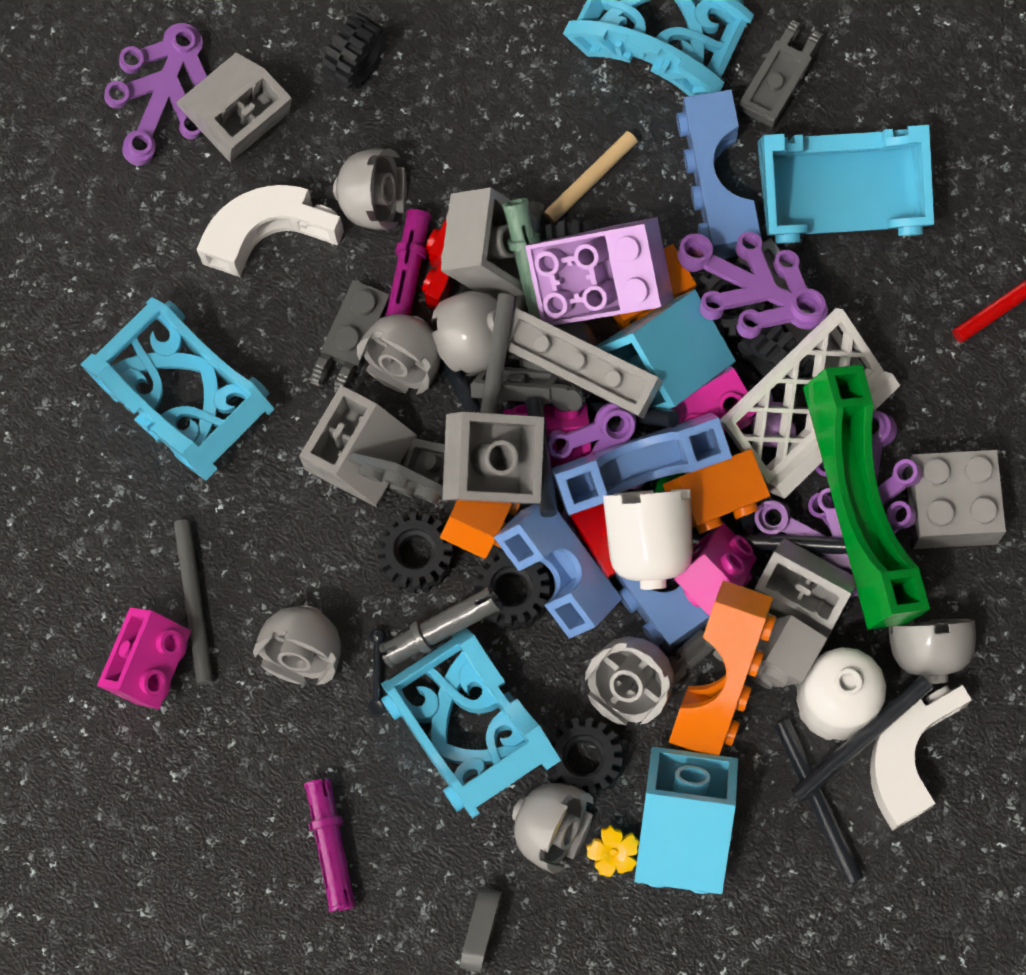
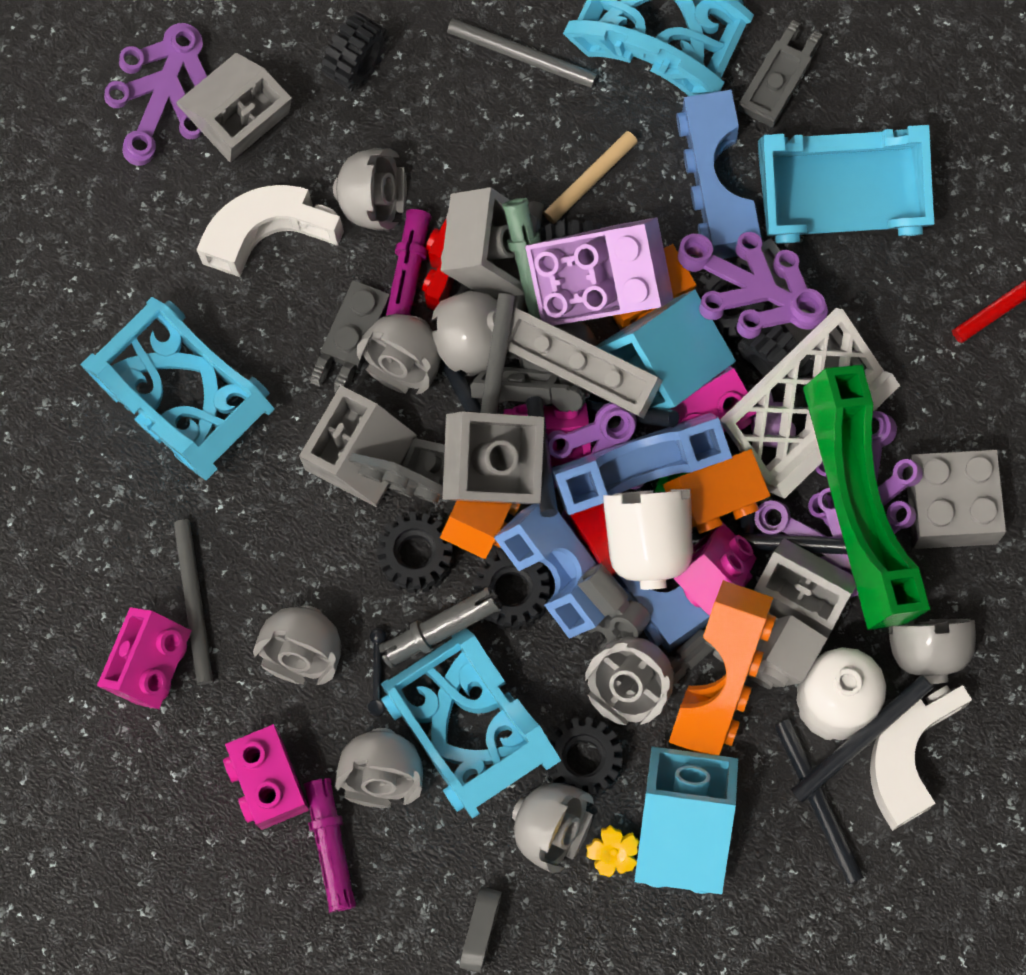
(266, 777): none -> dark pink brick
(380, 768): none -> light grey cylinder
(522, 53): none -> dark grey bar
(622, 616): none -> dark grey bar

